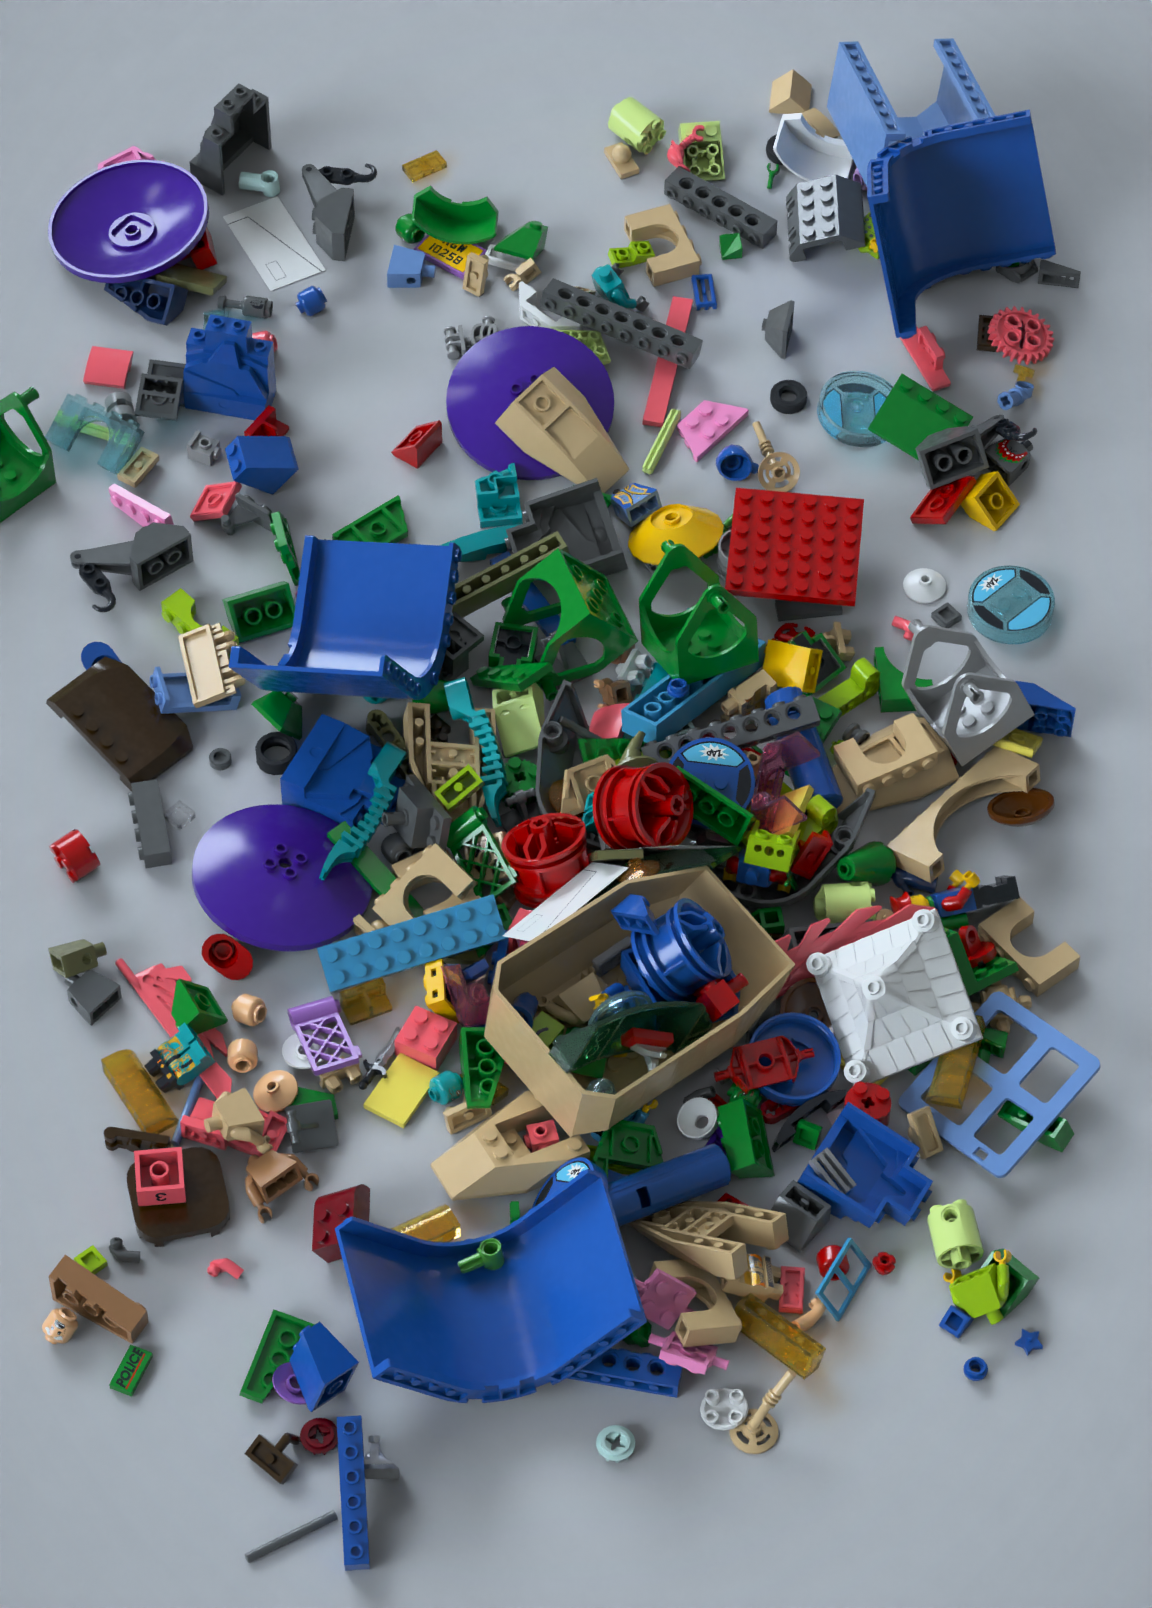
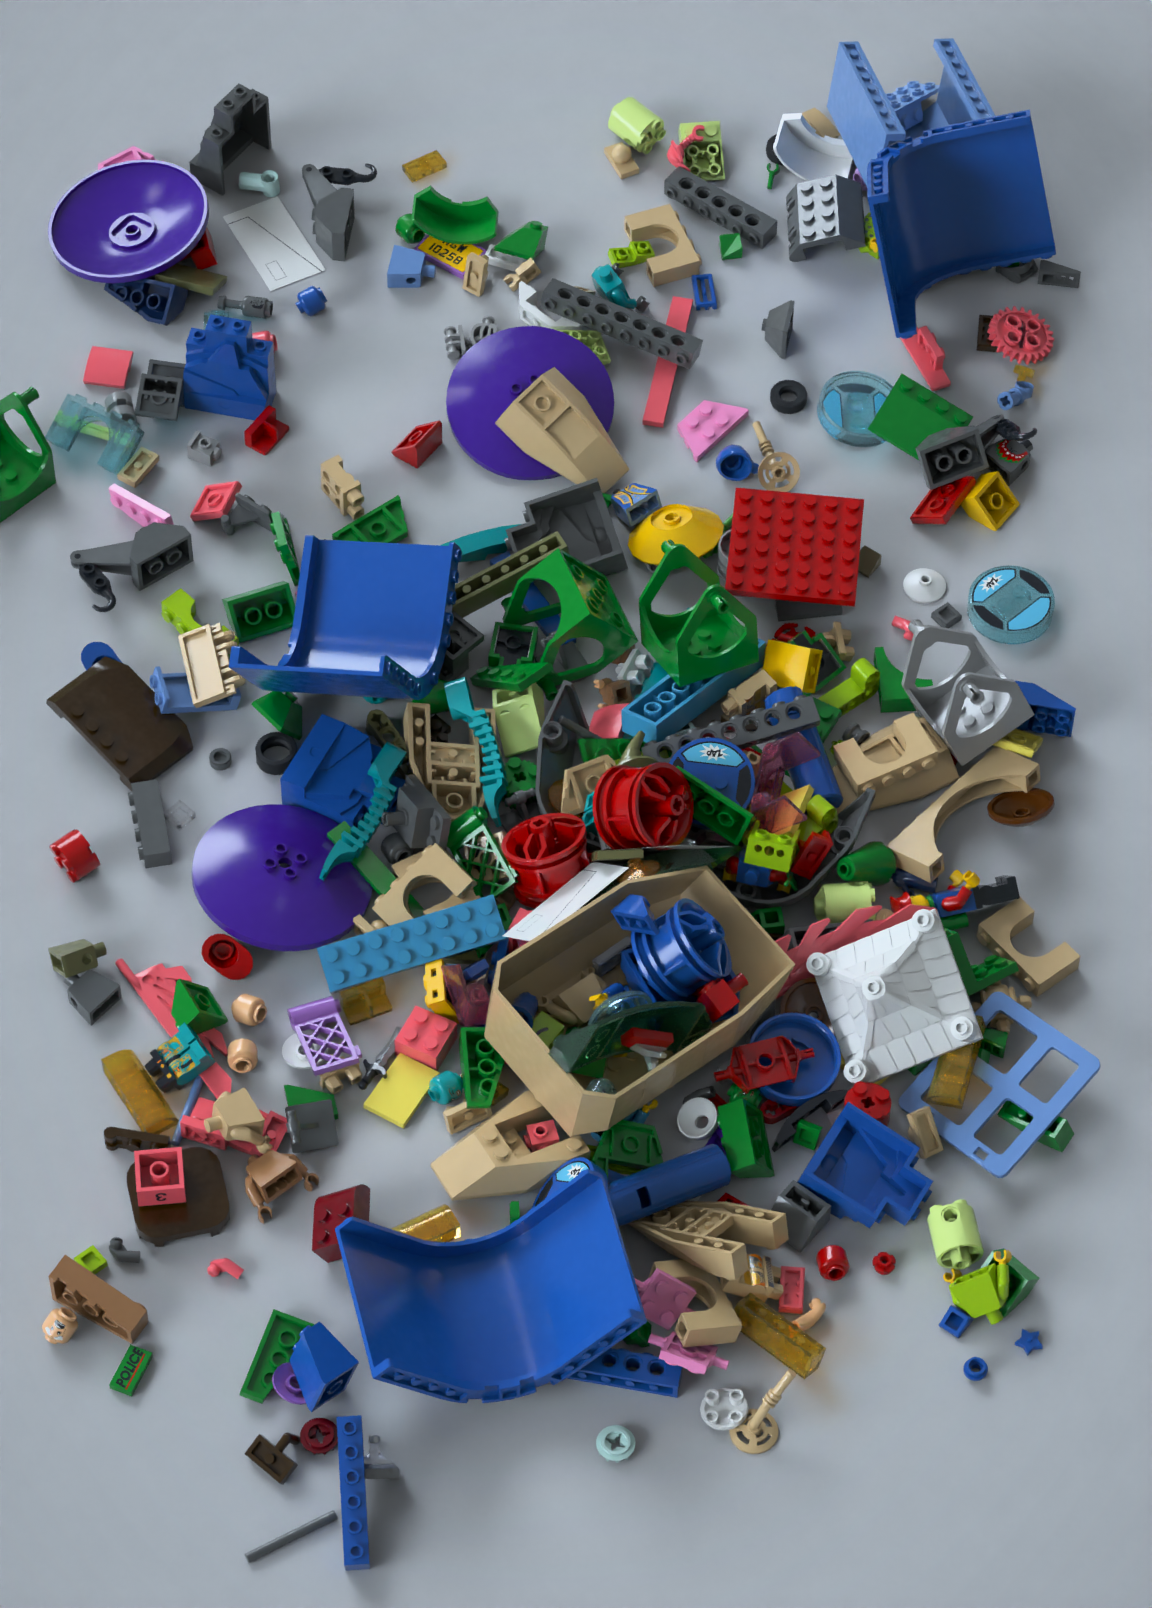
(262, 461): blue slope -> none
(279, 1097): light nougat dish -> none
(341, 488): none -> tan hips
(459, 788): lime brick -> none
(488, 1255): bright green axle -> none
(499, 499): teal slope -> none
(661, 441): yellowish green axle -> none
(678, 688): blue plate -> none
(790, 94): tan slope -> none
(833, 1169): light grey tile -> none
(849, 1243): dark azure window -> none
(868, 561): none -> dark tan slope
(907, 101): none -> light blue bracket
(976, 950): red tile -> none

